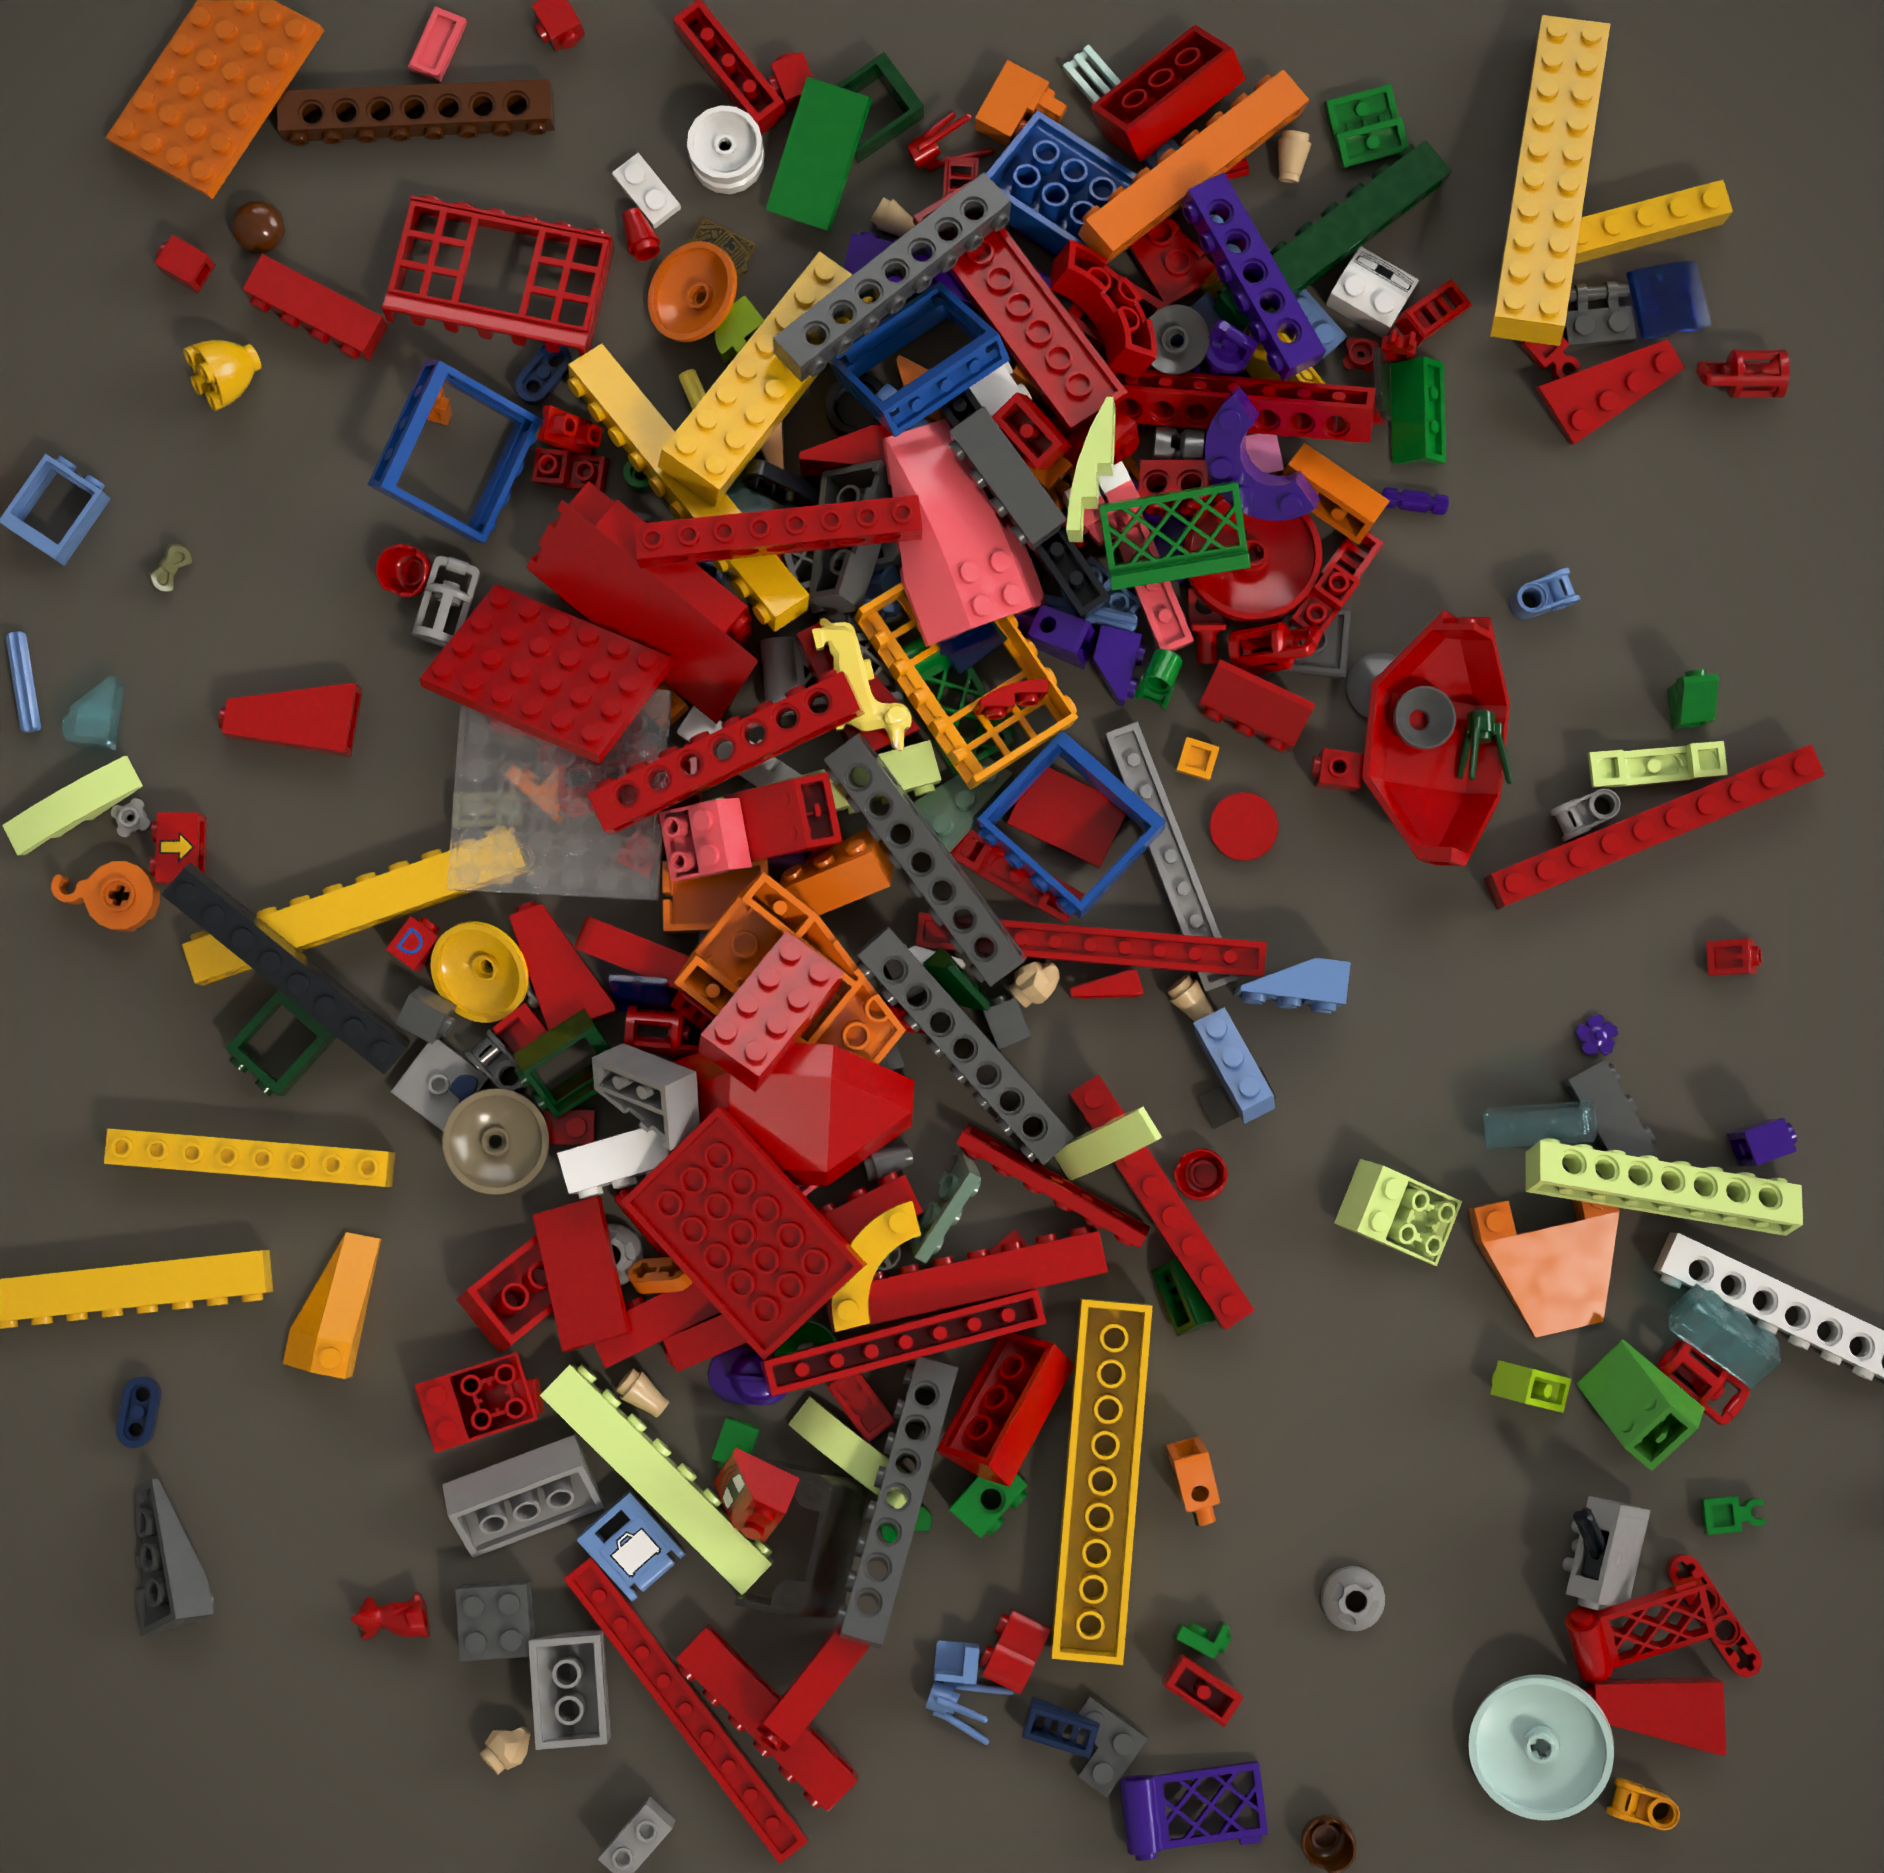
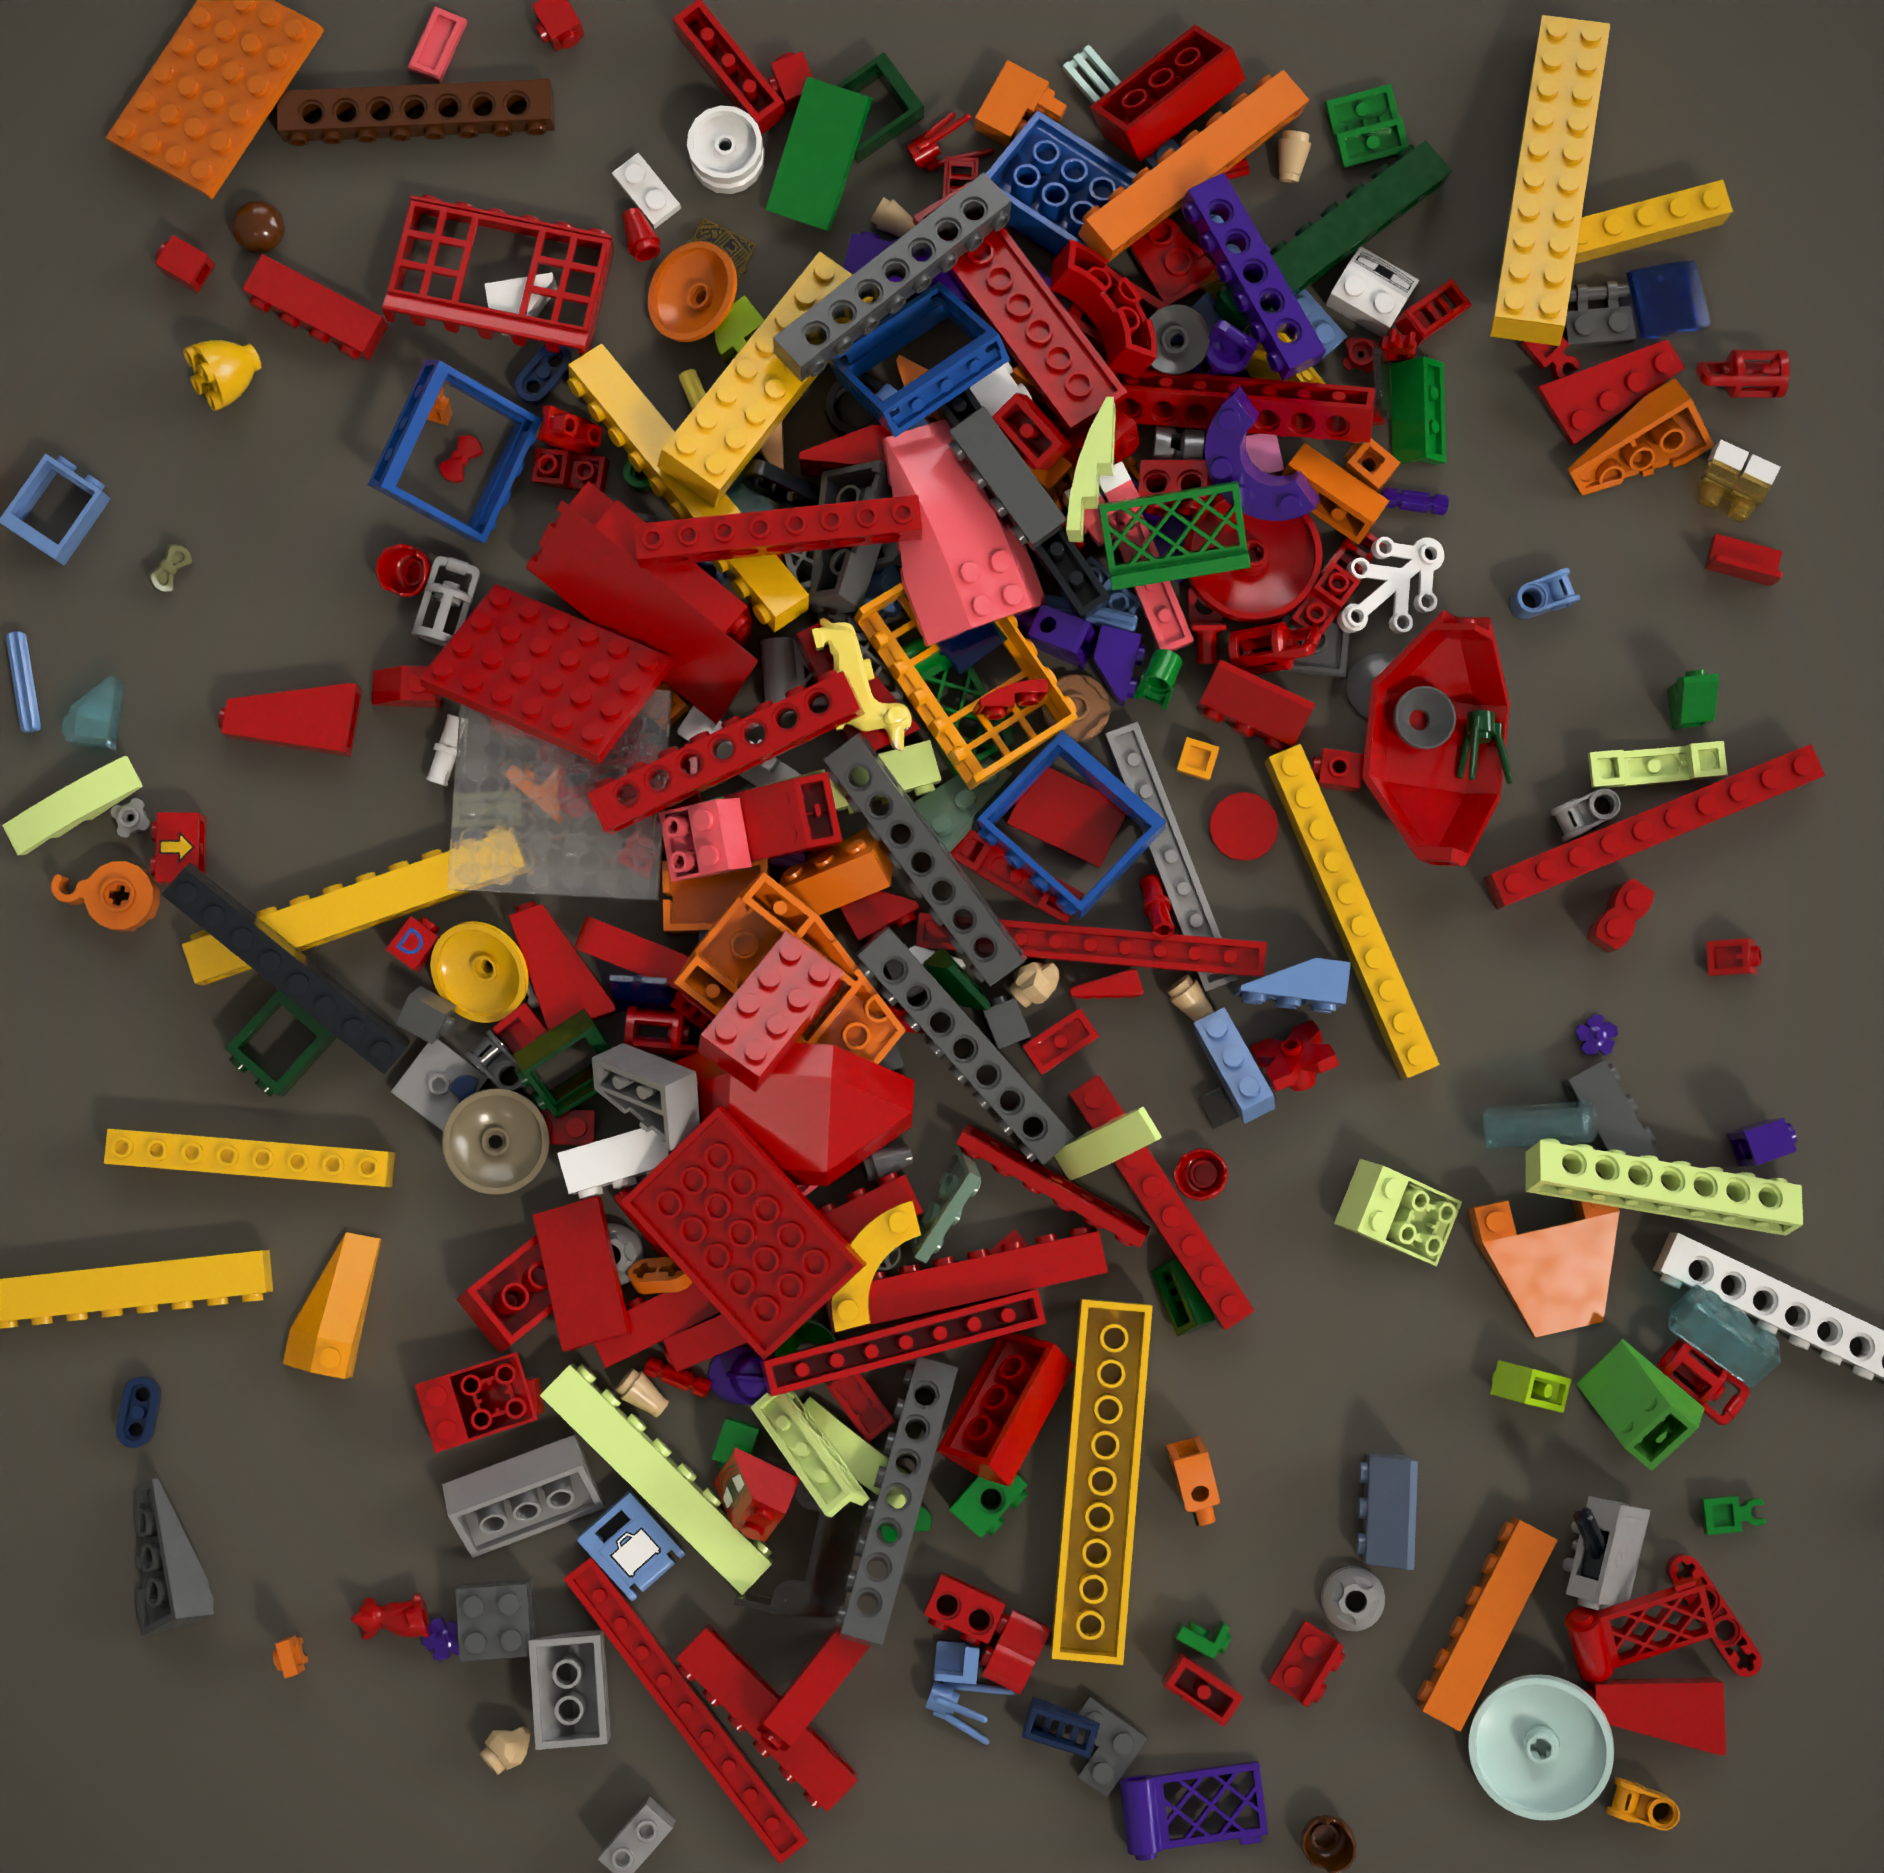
(290, 1656): none -> orange plate
(402, 688): none -> red slope
(442, 1638): none -> dark purple plant
(445, 752): none -> white pin
(467, 448): none -> red piece
(508, 294): none -> white slope
(683, 1379): none -> red axle
(809, 1452): none -> yellowish green fence
(875, 911): none -> red slope
(968, 1600): none -> red brick
(1060, 1041): none -> red plate
(1091, 706): none -> medium nougat tile
(1156, 906): none -> red pin
(1295, 1060): none -> red plant
(1307, 1664): none -> red bracket
(1351, 912): none -> yellow brick
(1383, 464): none -> orange brick
(1388, 1510): none -> sand blue slope
(1396, 581): none -> white plant
(1485, 1623): none -> orange brick
(1616, 925): none -> red brick
(1653, 434): none -> orange wedge
(1721, 475): none -> clear yellow hips
(1744, 560): none -> red panel

